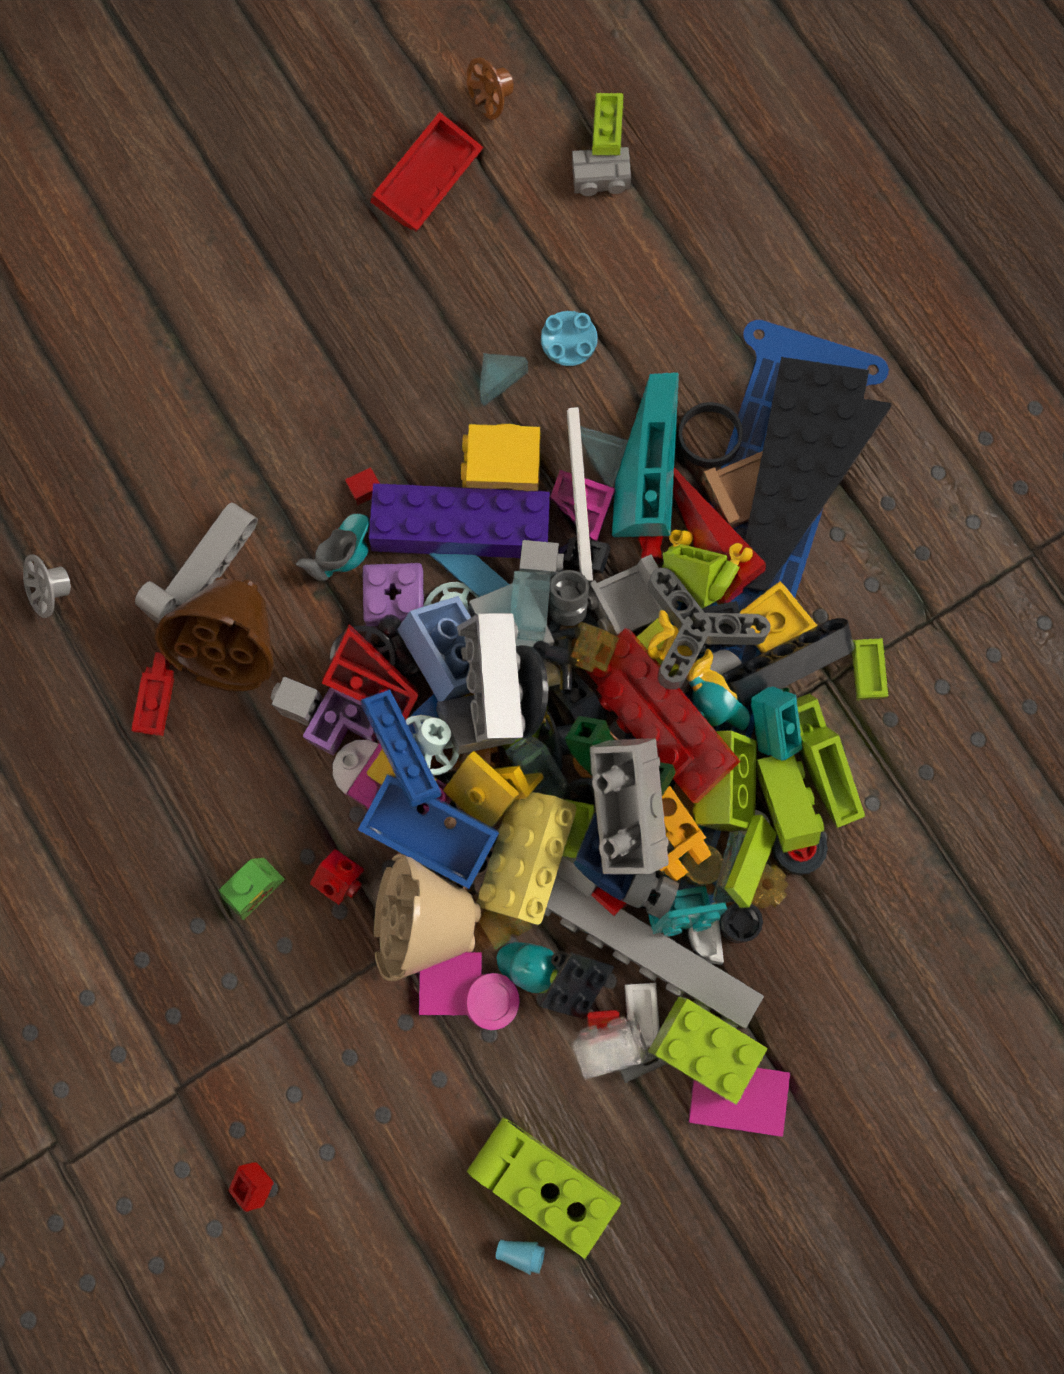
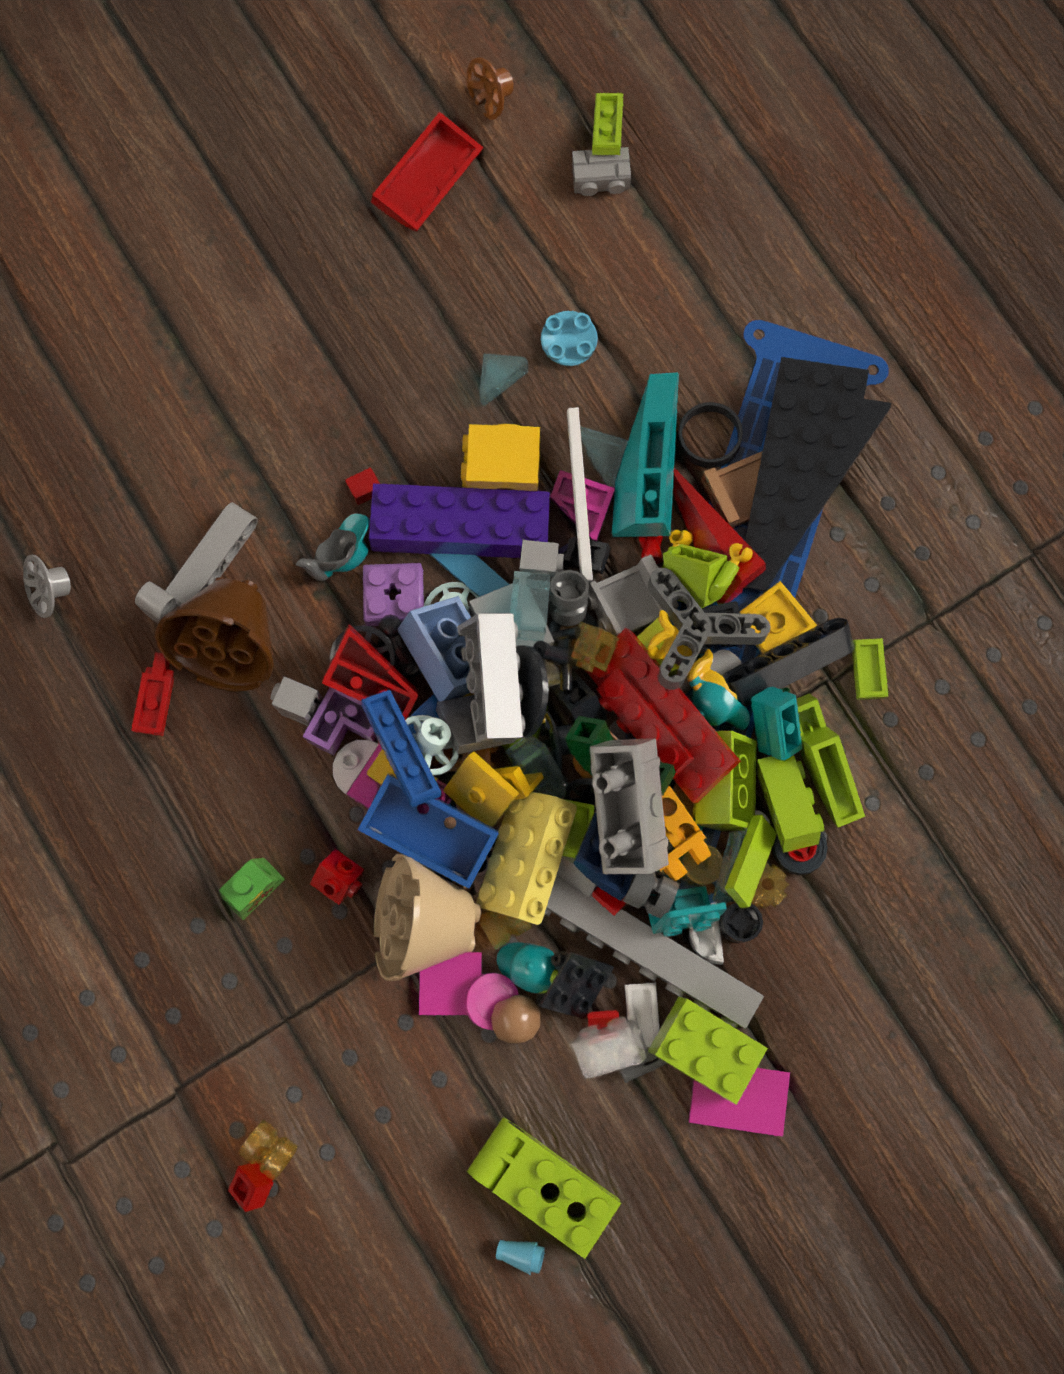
(271, 1161): none -> clear yellow wheel
(516, 1019): none -> medium nougat hair

